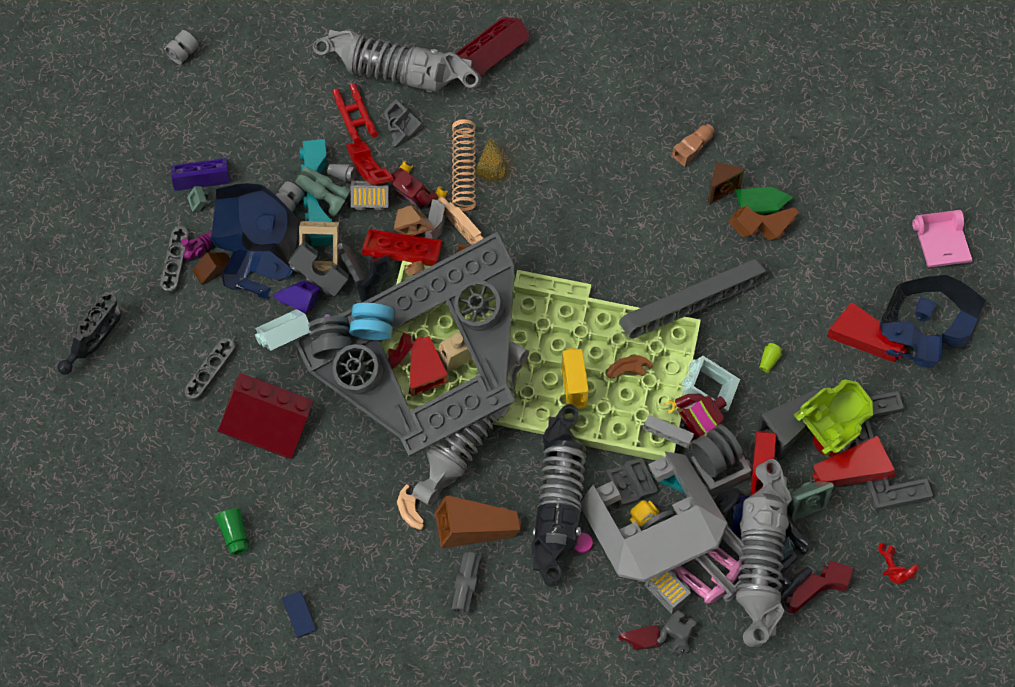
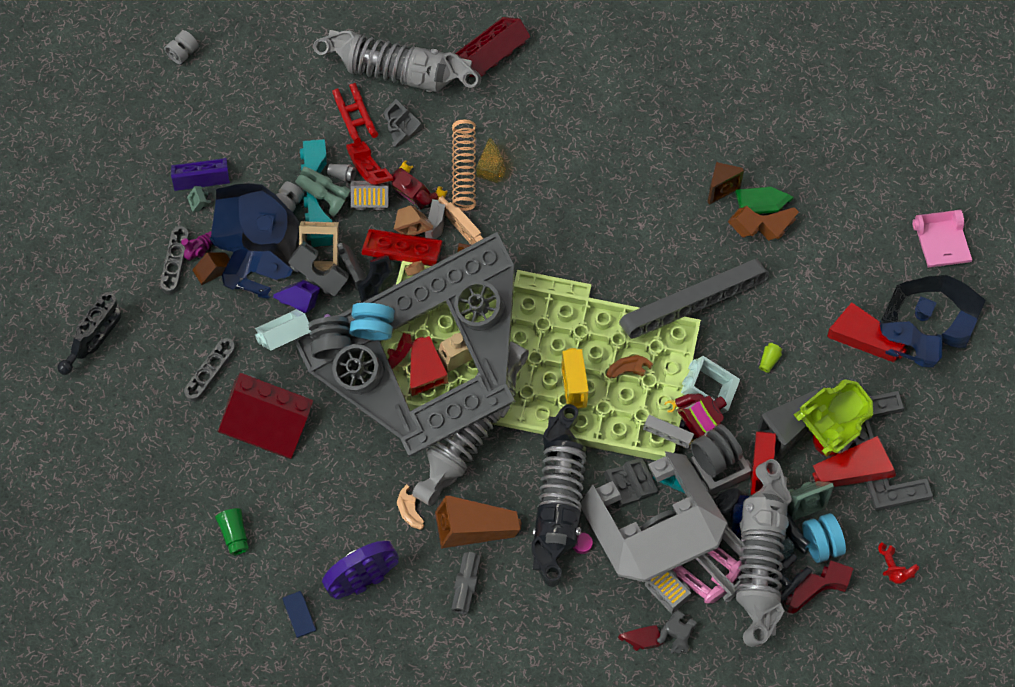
(360, 569): none -> dark purple piece
(643, 512): yellow head -> none
(692, 144): nougat piece -> none
(825, 537): none -> medium azure wheel

